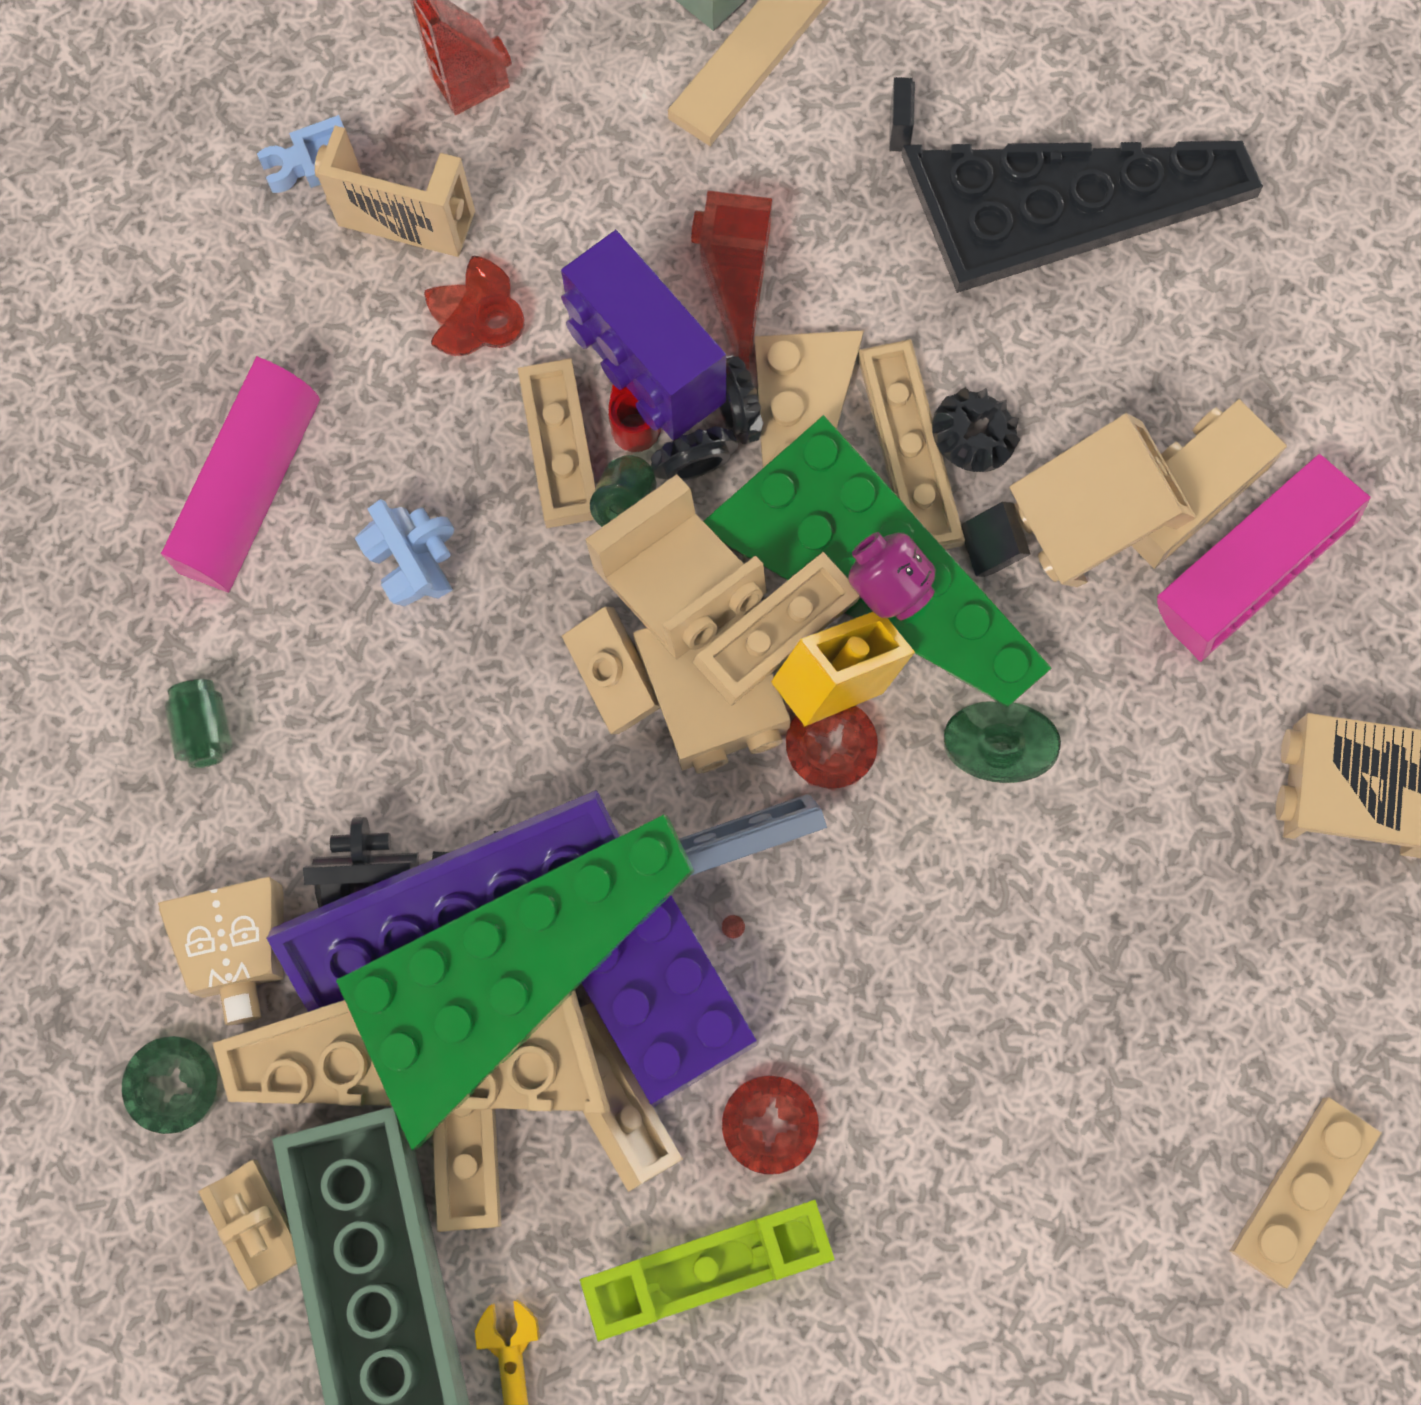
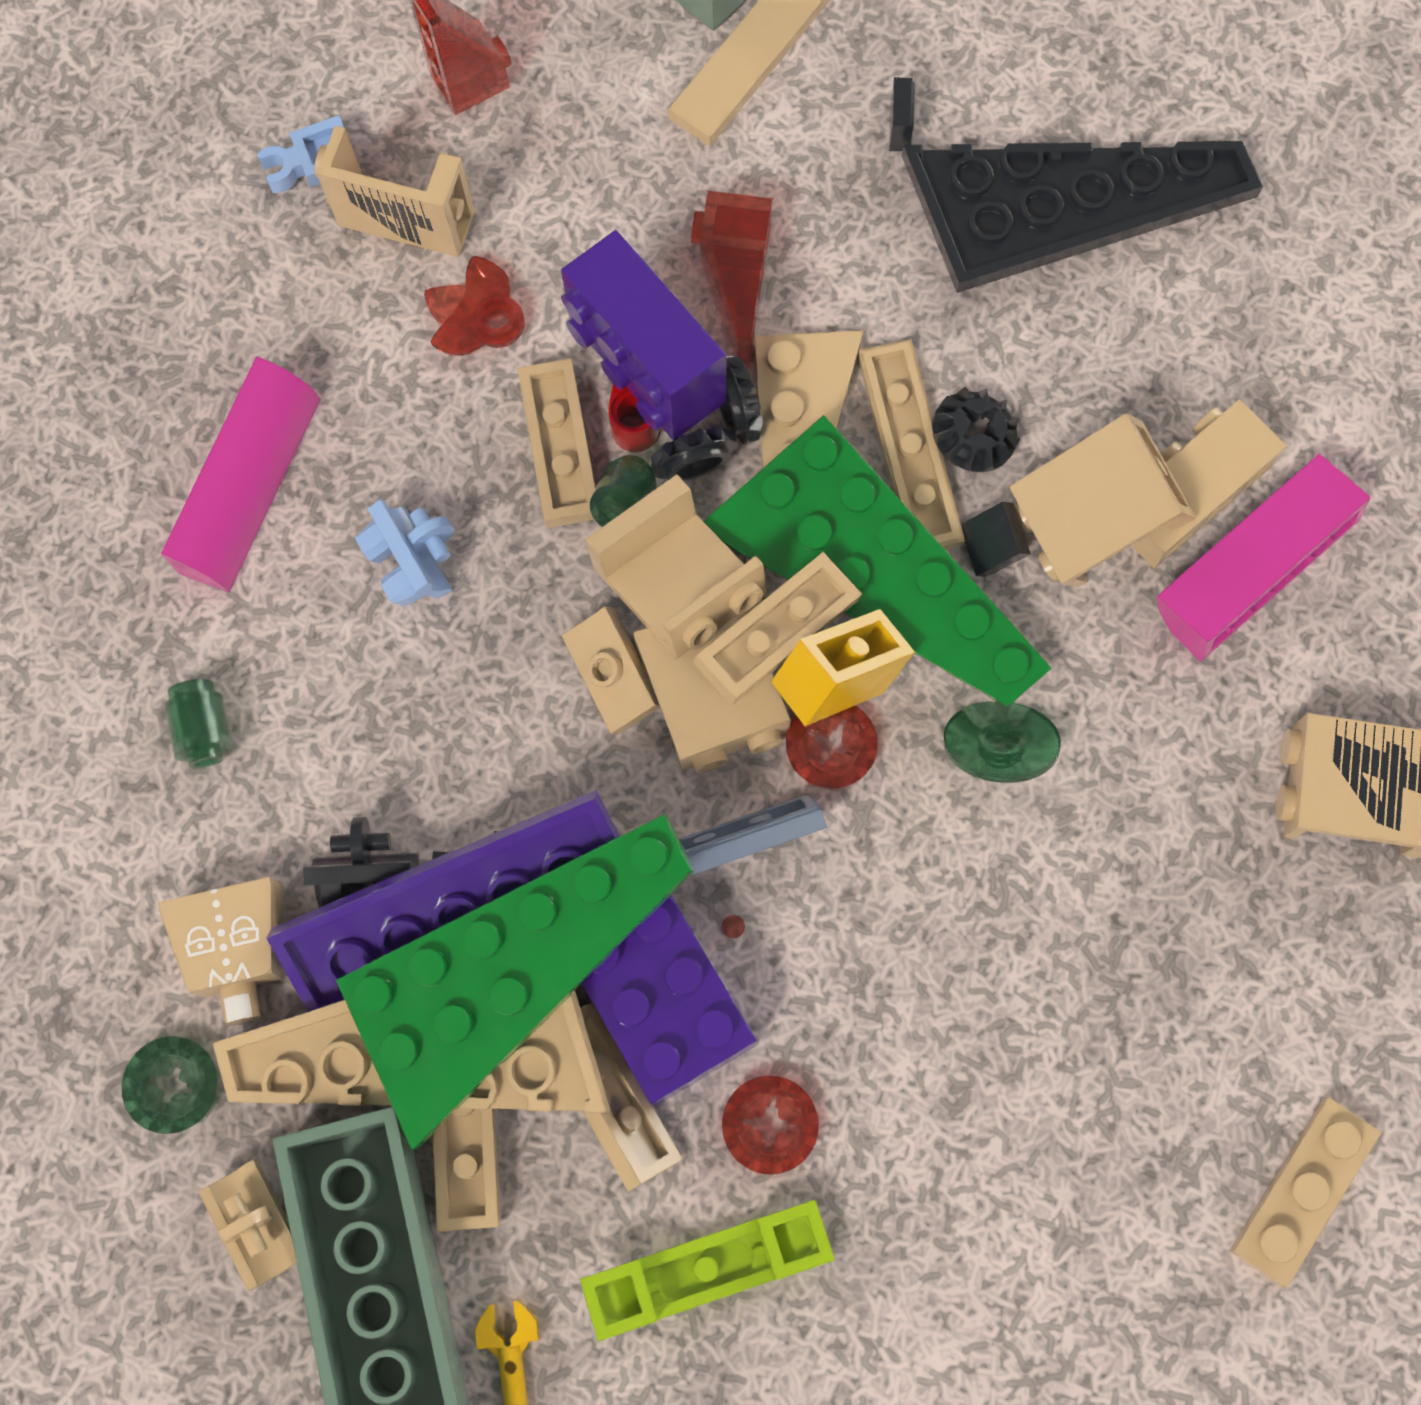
(892, 575): magenta head -> none

